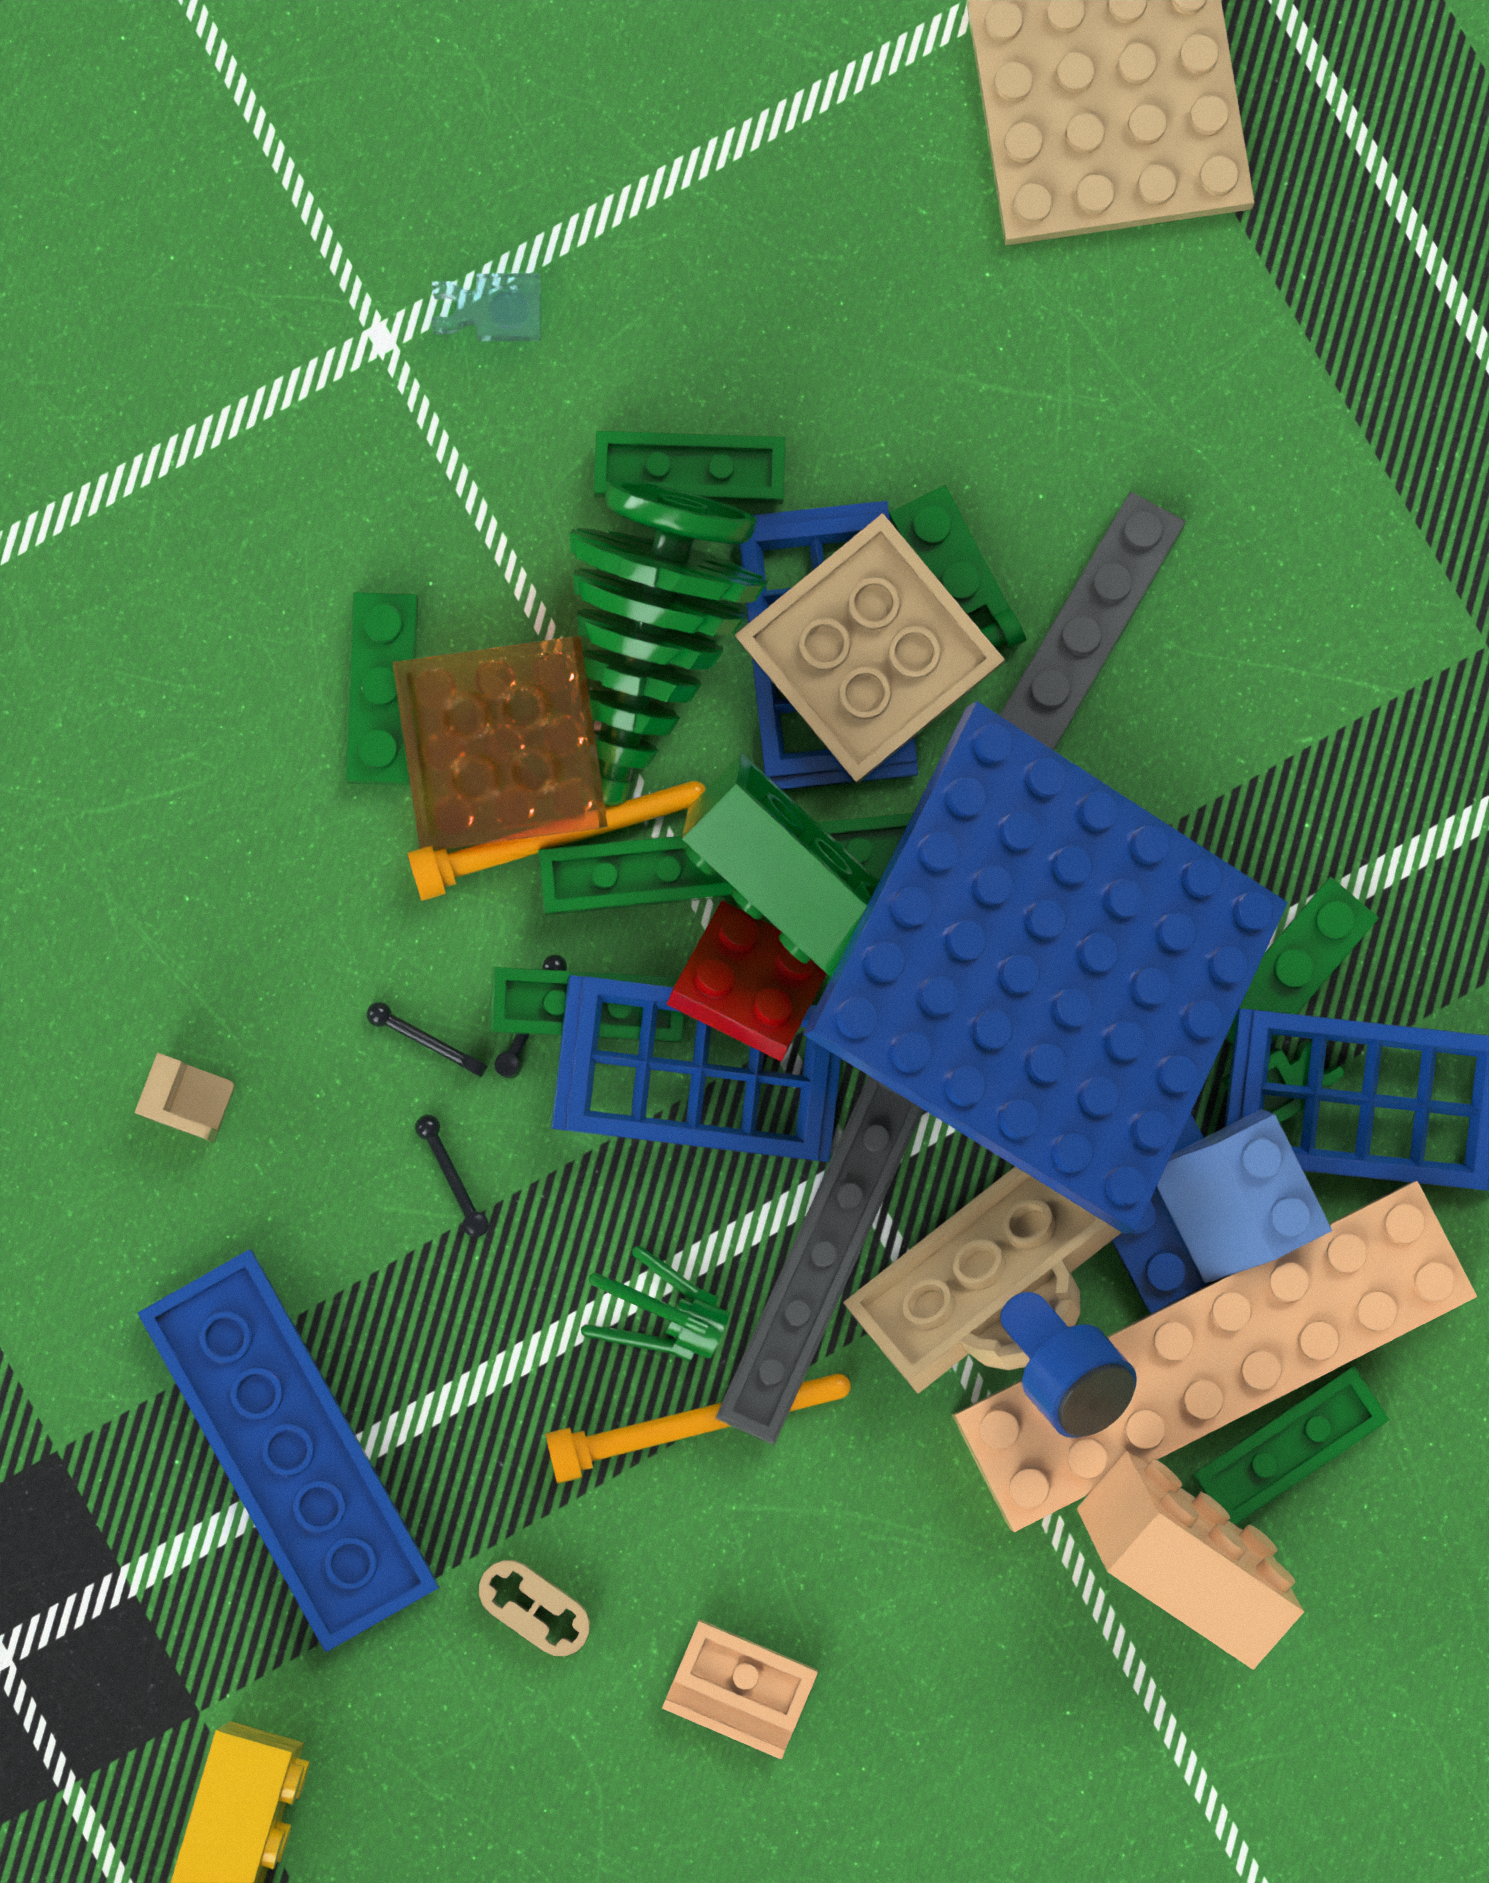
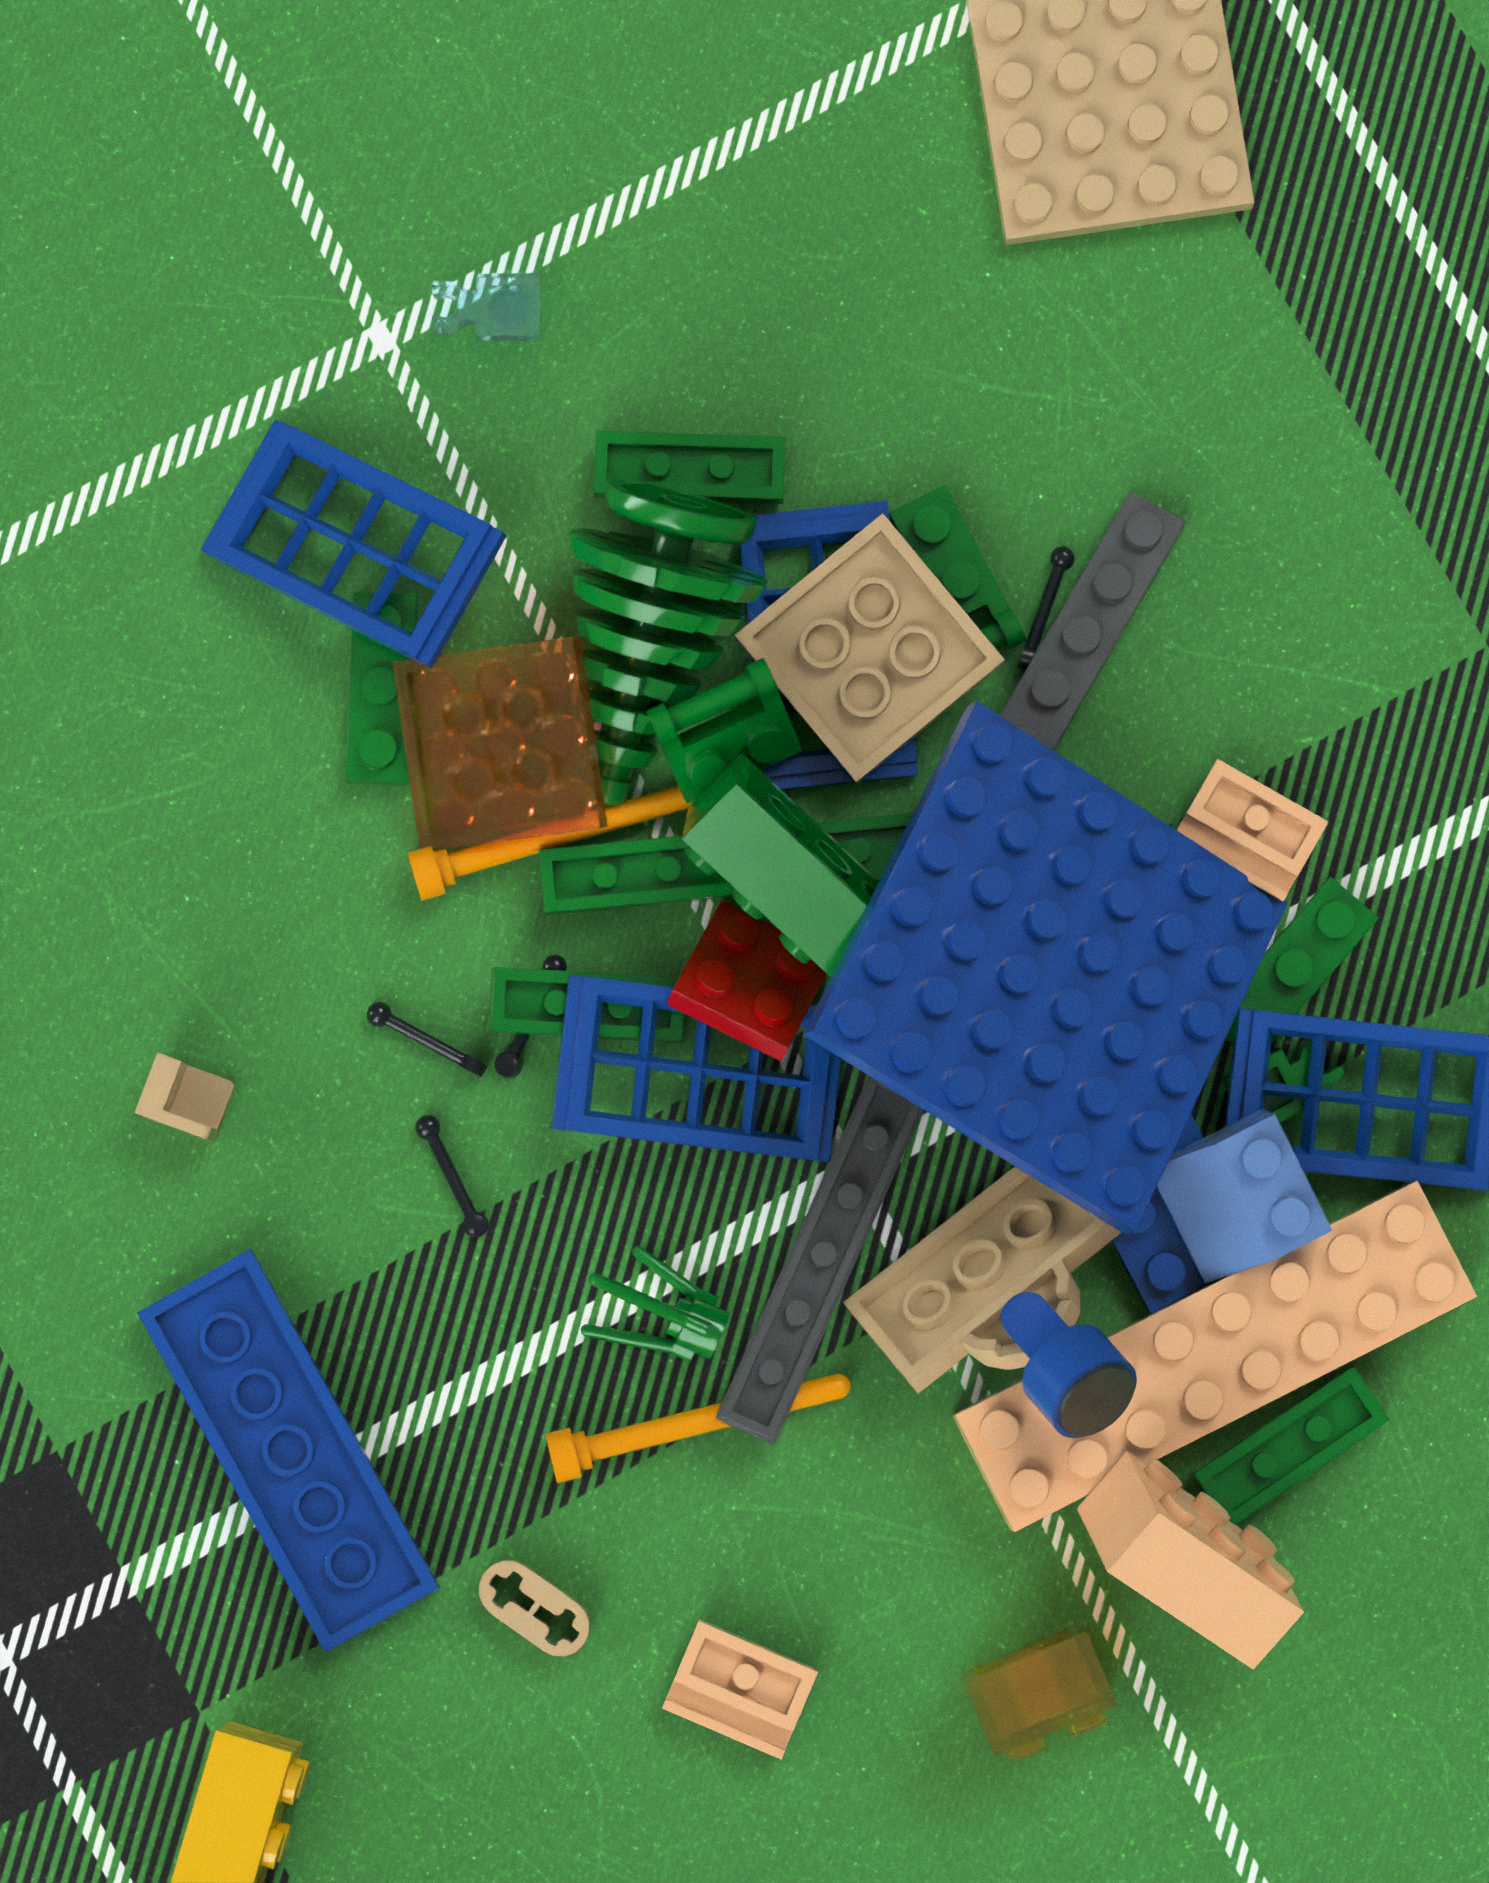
(450, 593): none -> blue piece
(755, 729): none -> green plate
(1039, 1692): none -> clear yellow brick
(1061, 559): none -> black hinge
(1252, 828): none -> light nougat plate

